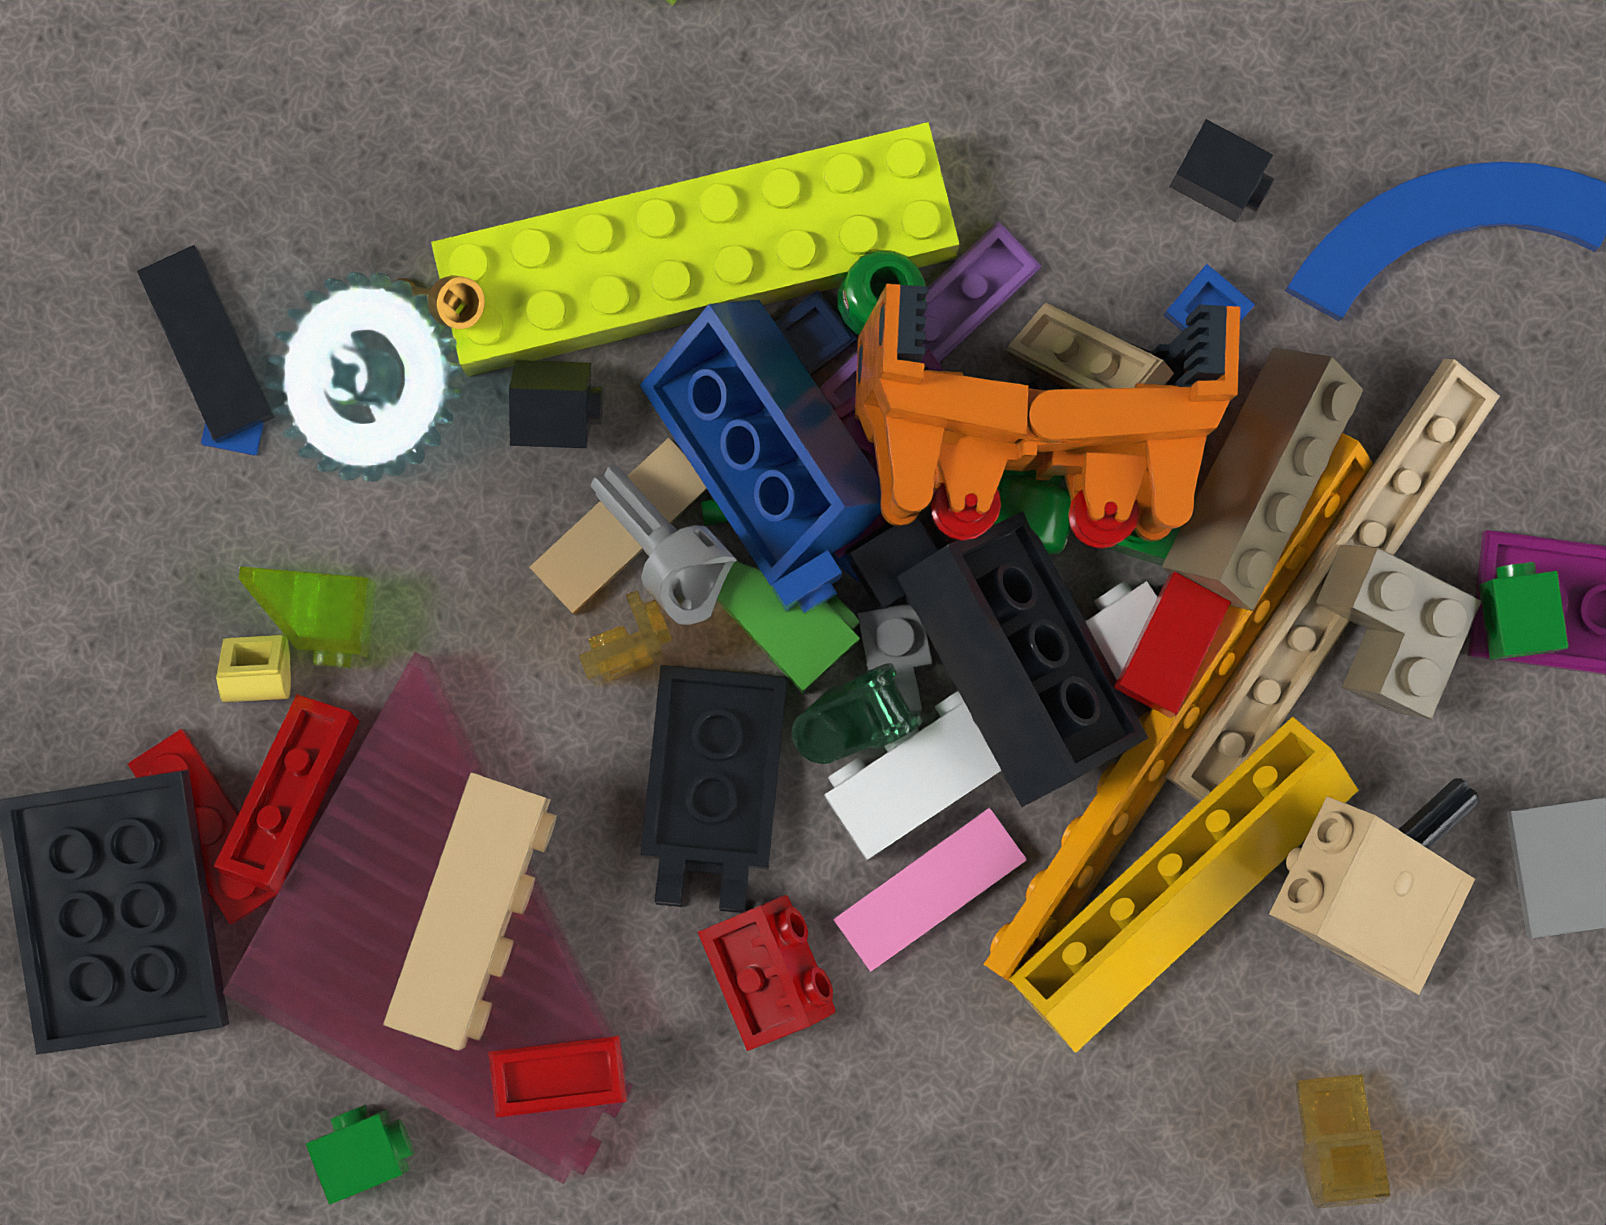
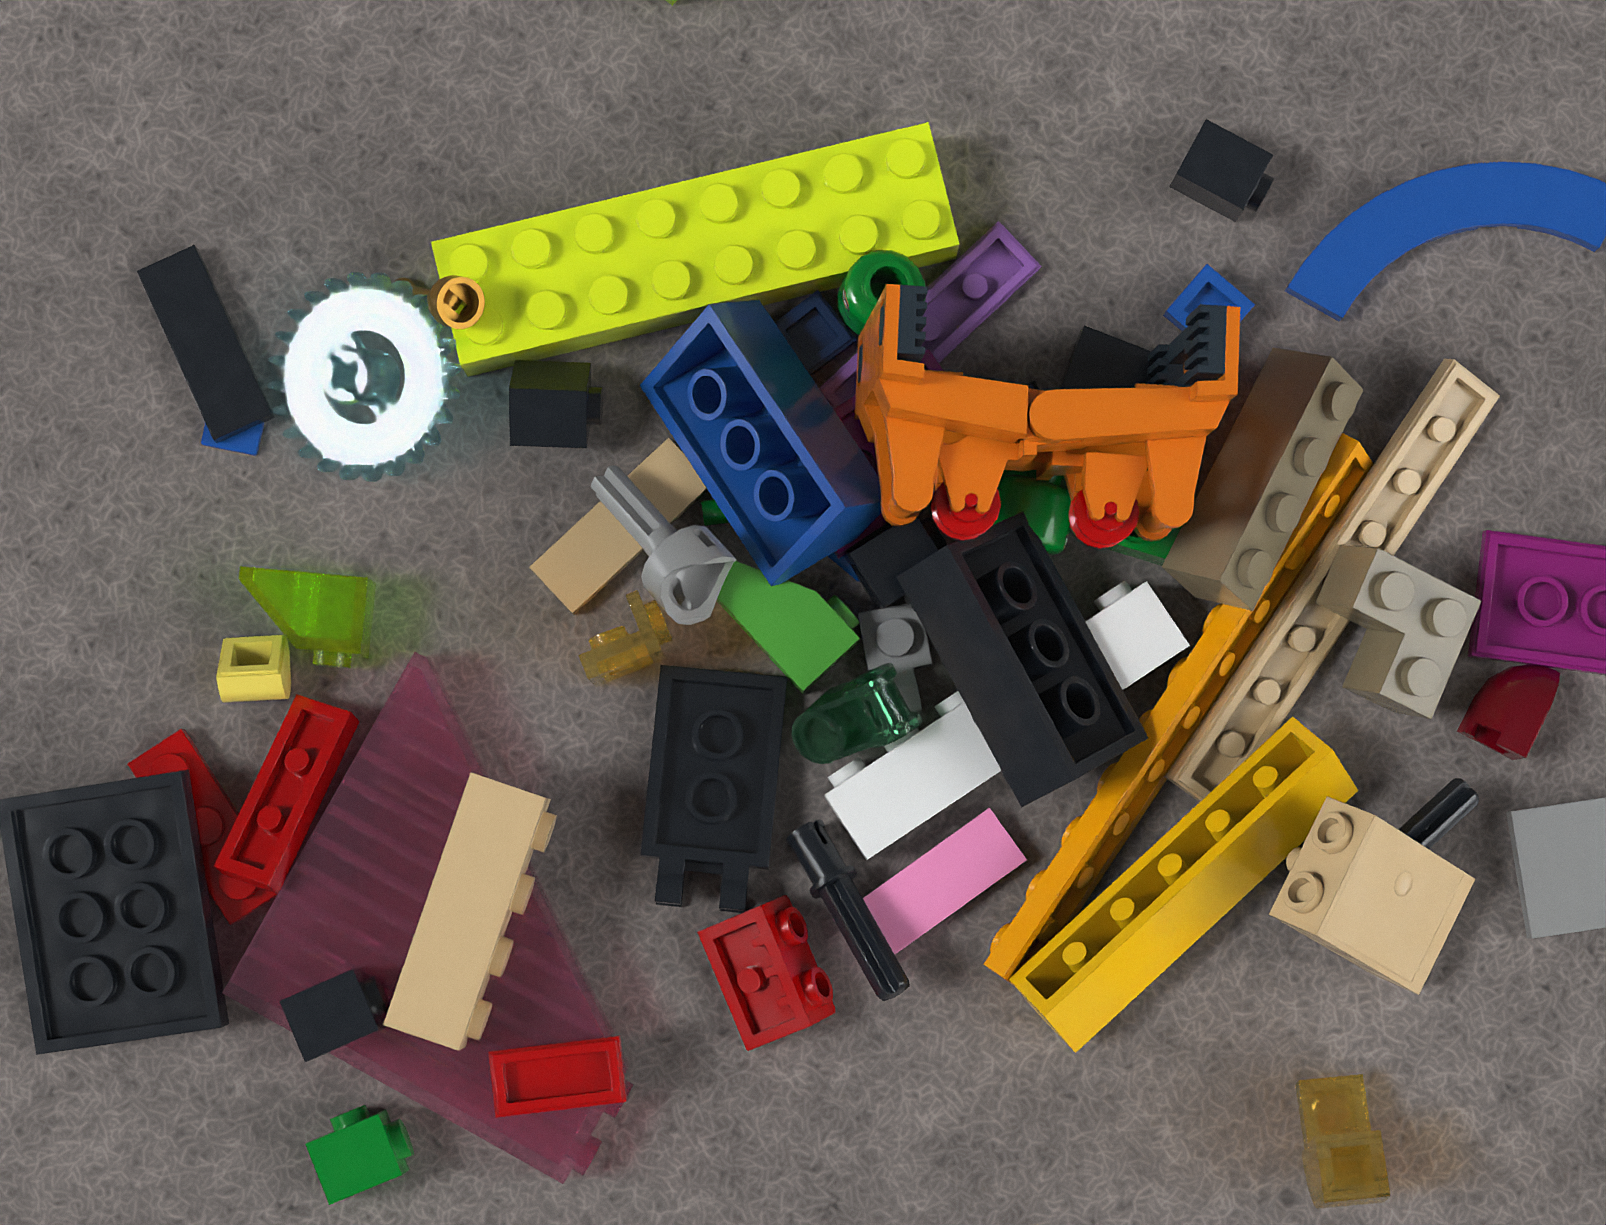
(336, 1012): none -> black brick
(808, 584): blue plate -> none
(835, 885): none -> black axle
(1082, 354): tan tile -> none
(1172, 644): red tile -> none
(1511, 709): none -> dark red brick
(1523, 612): green brick -> none

